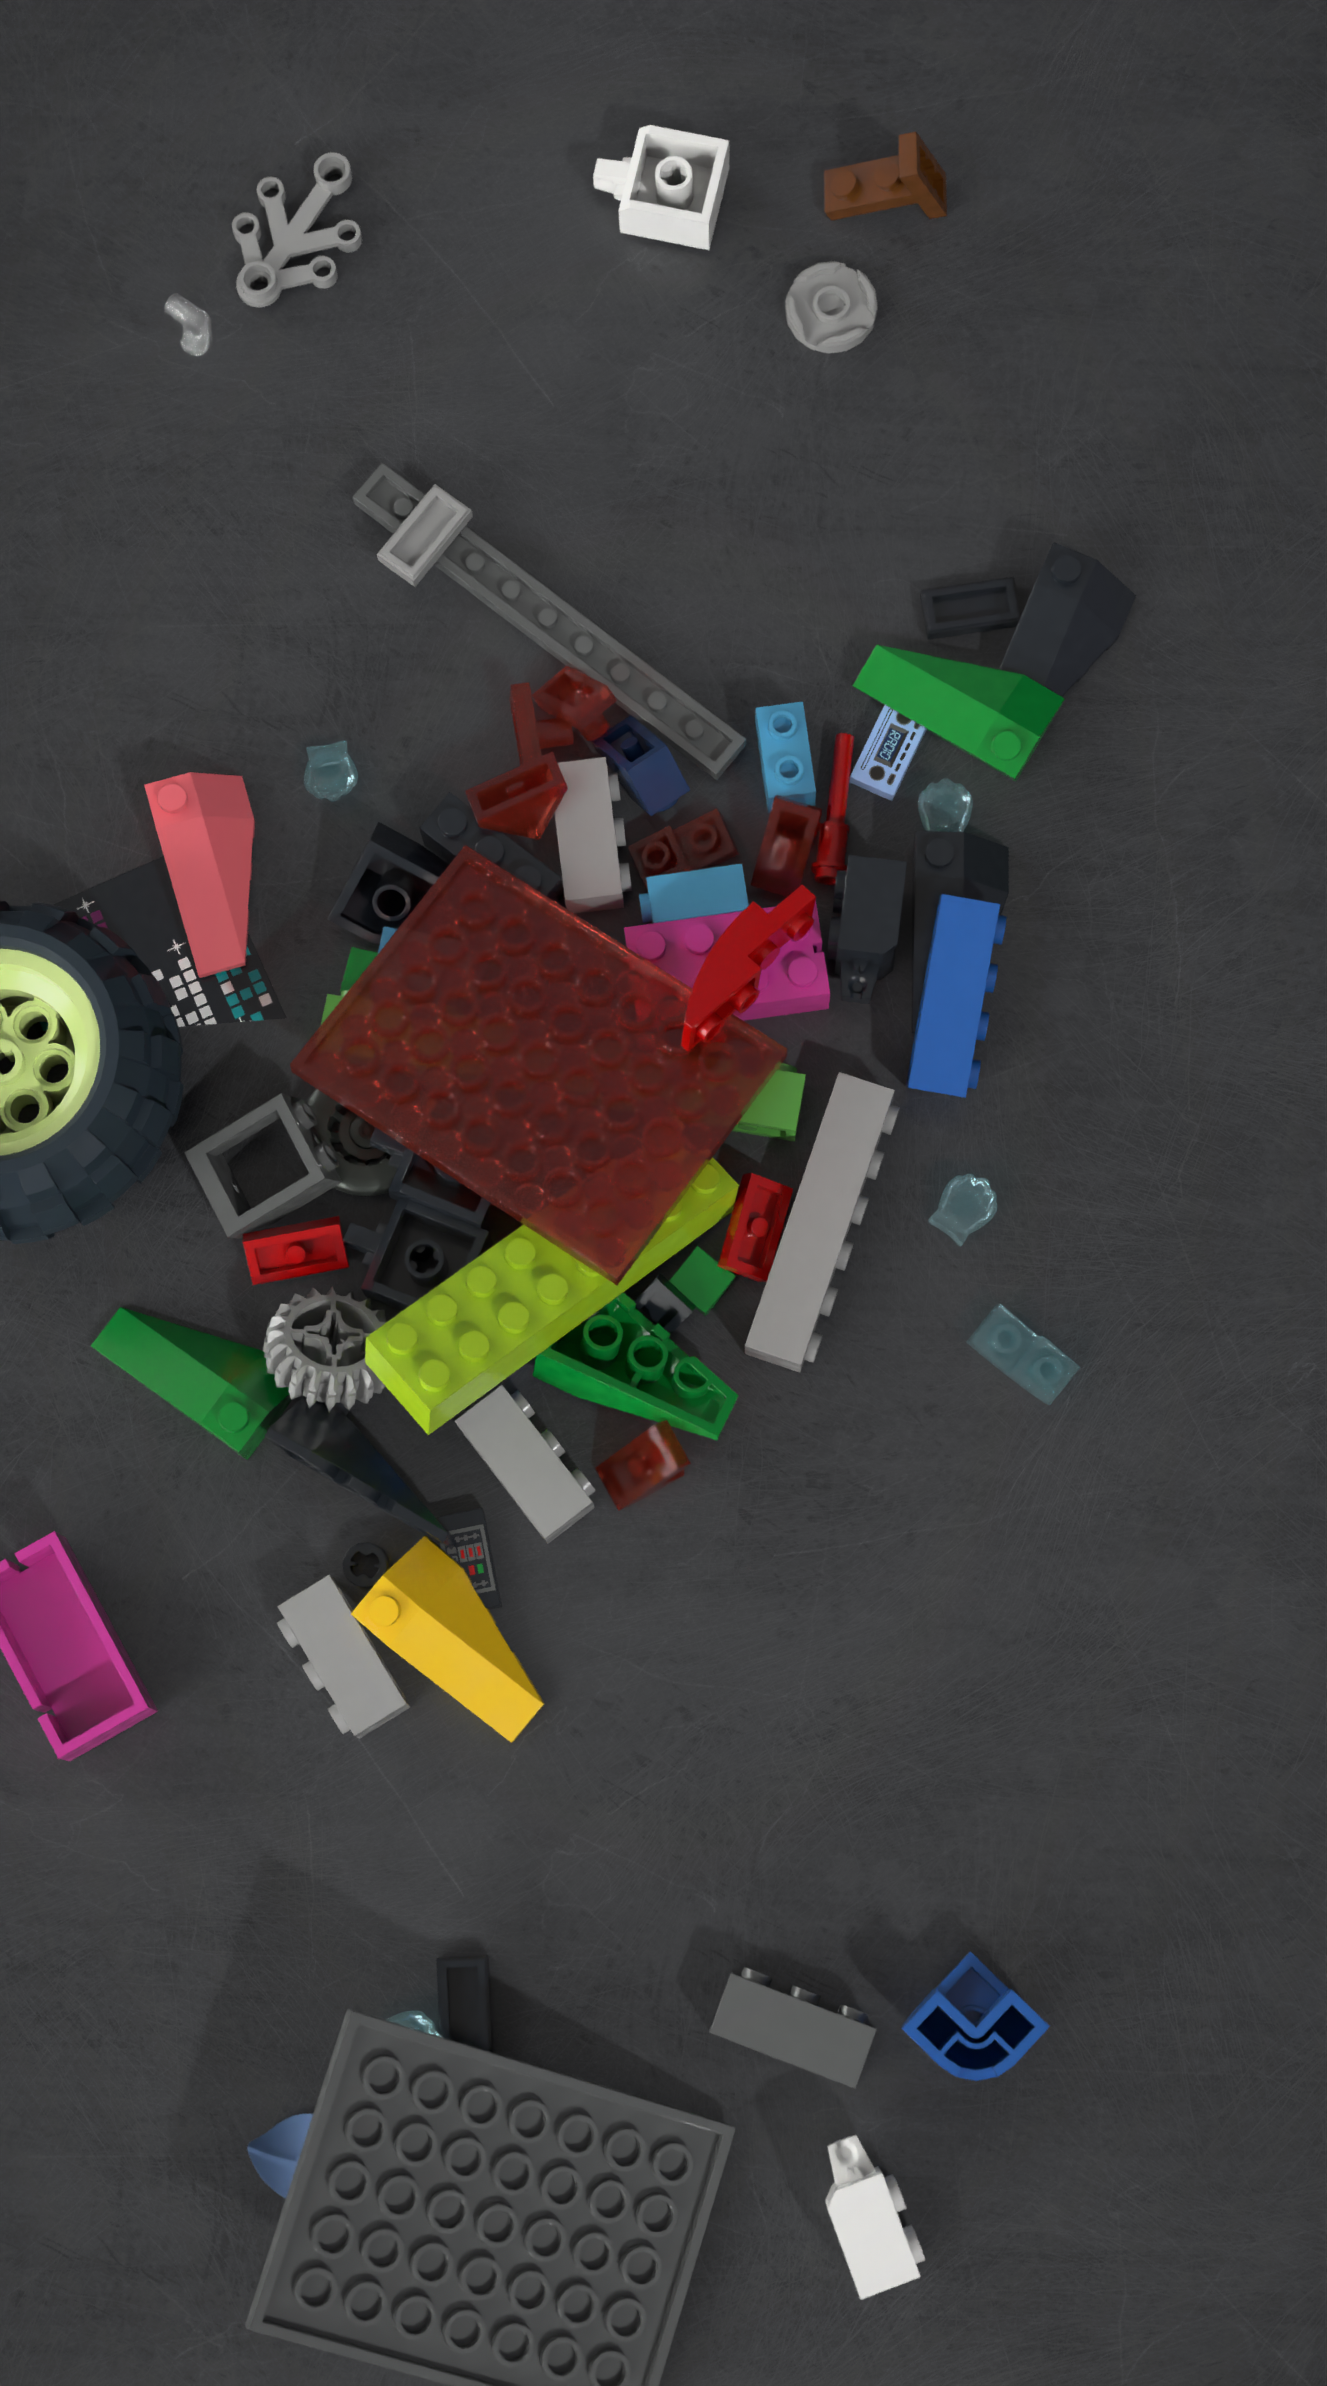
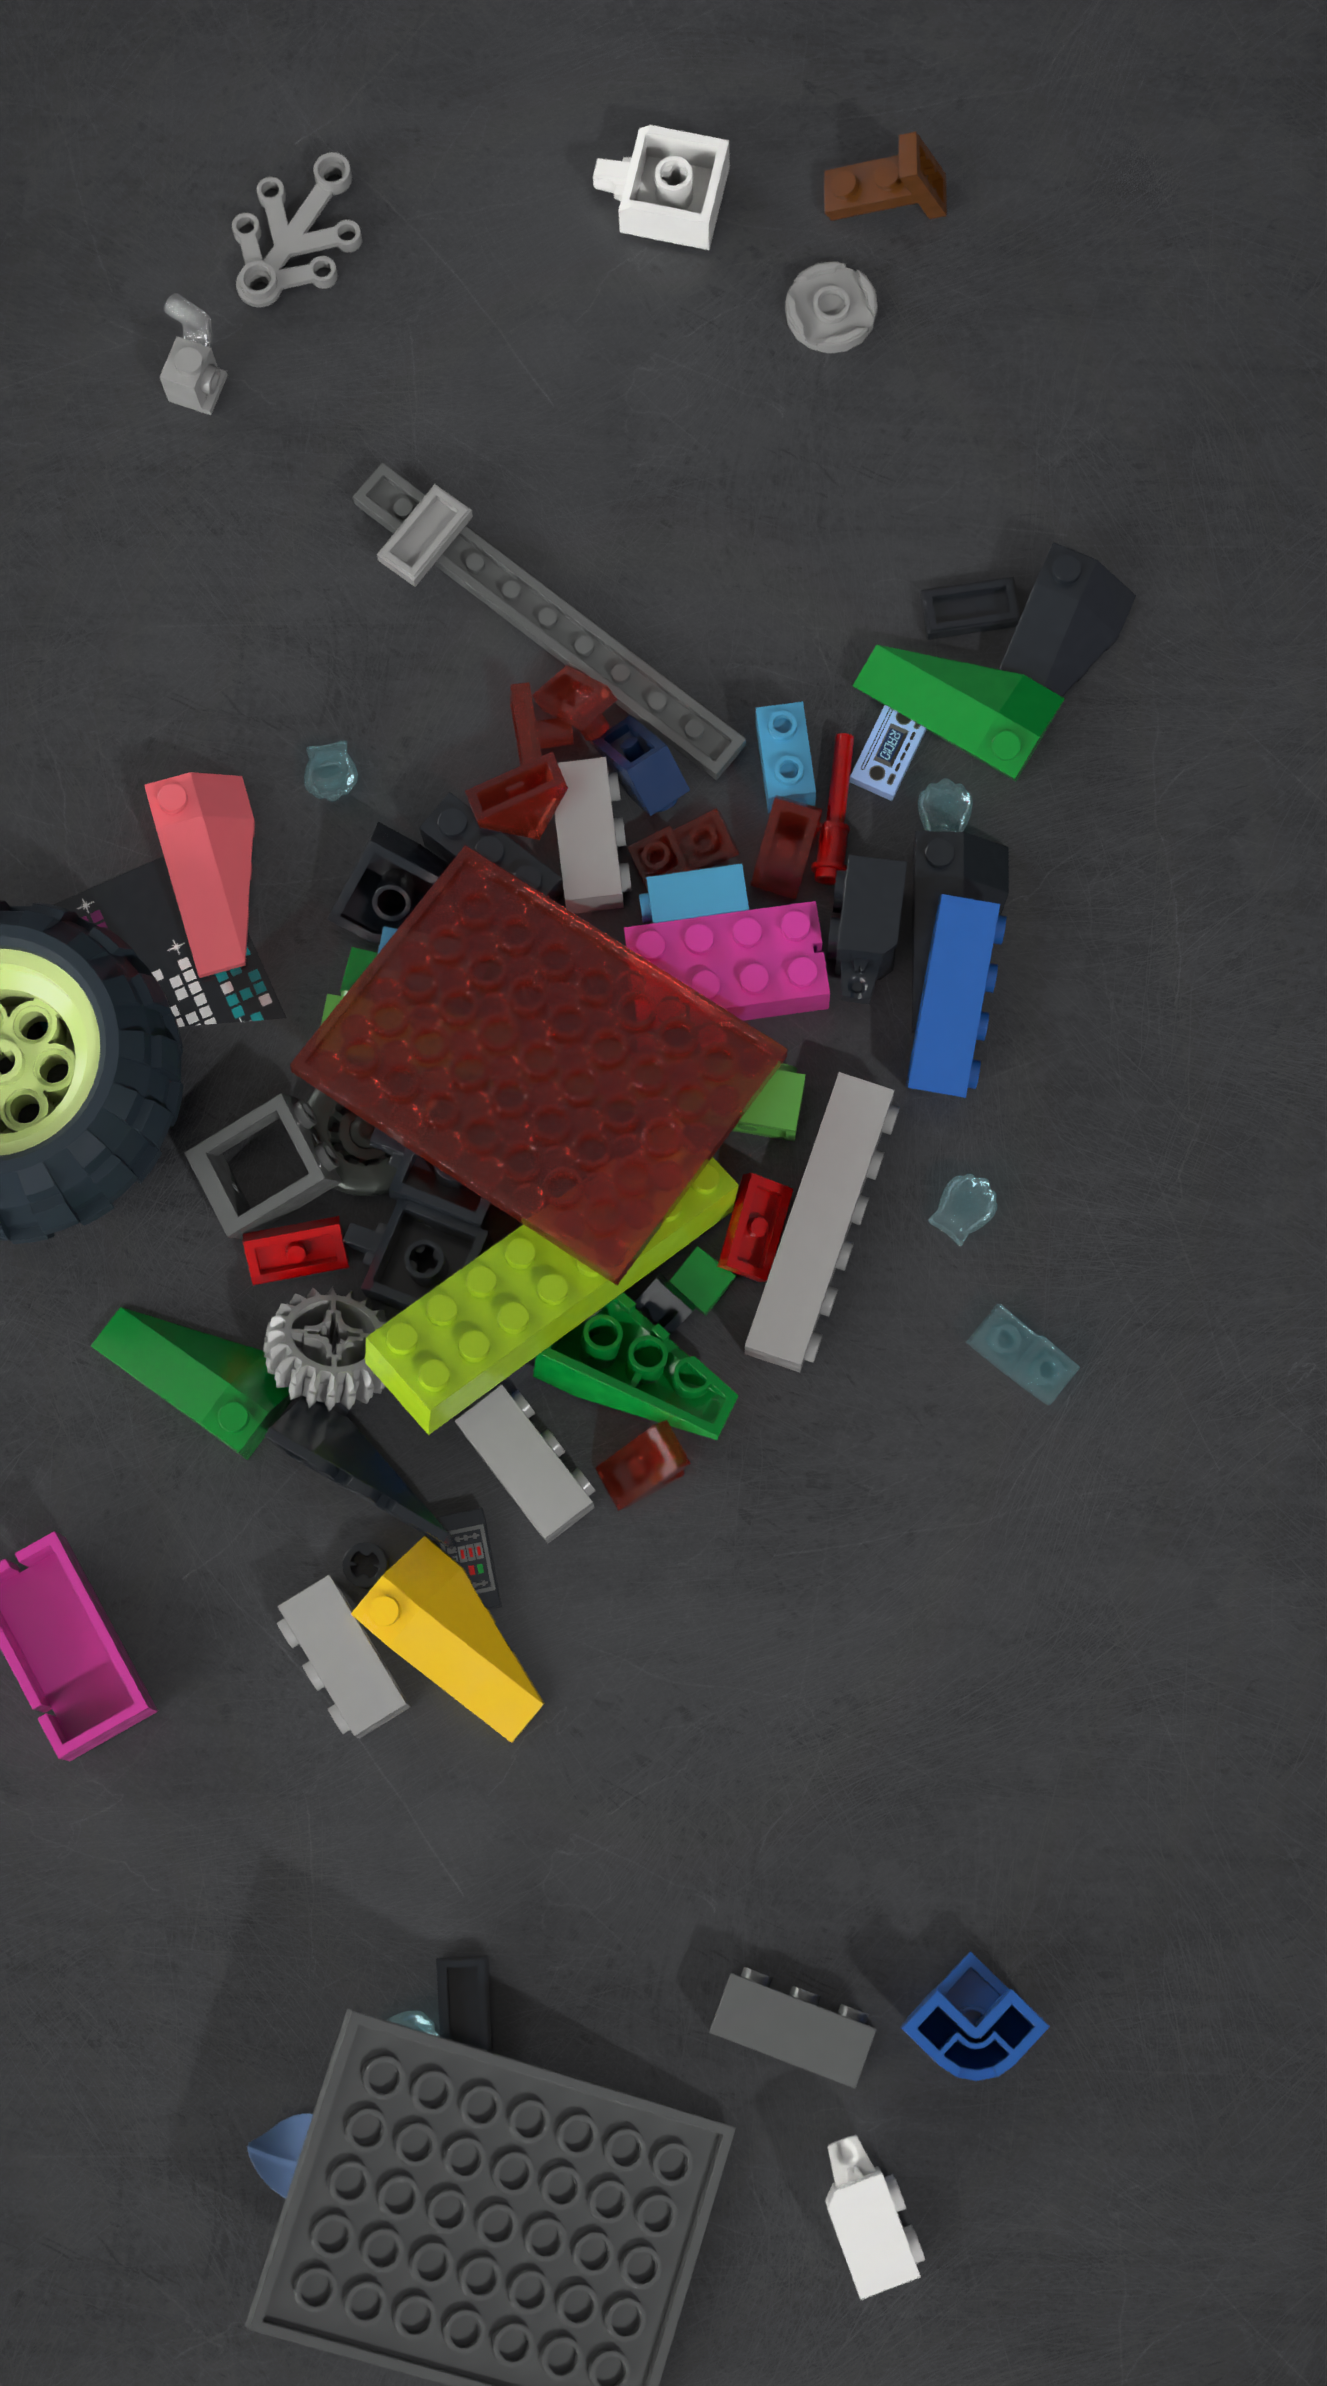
(192, 376): none -> light grey brick
(734, 964): red slope -> none

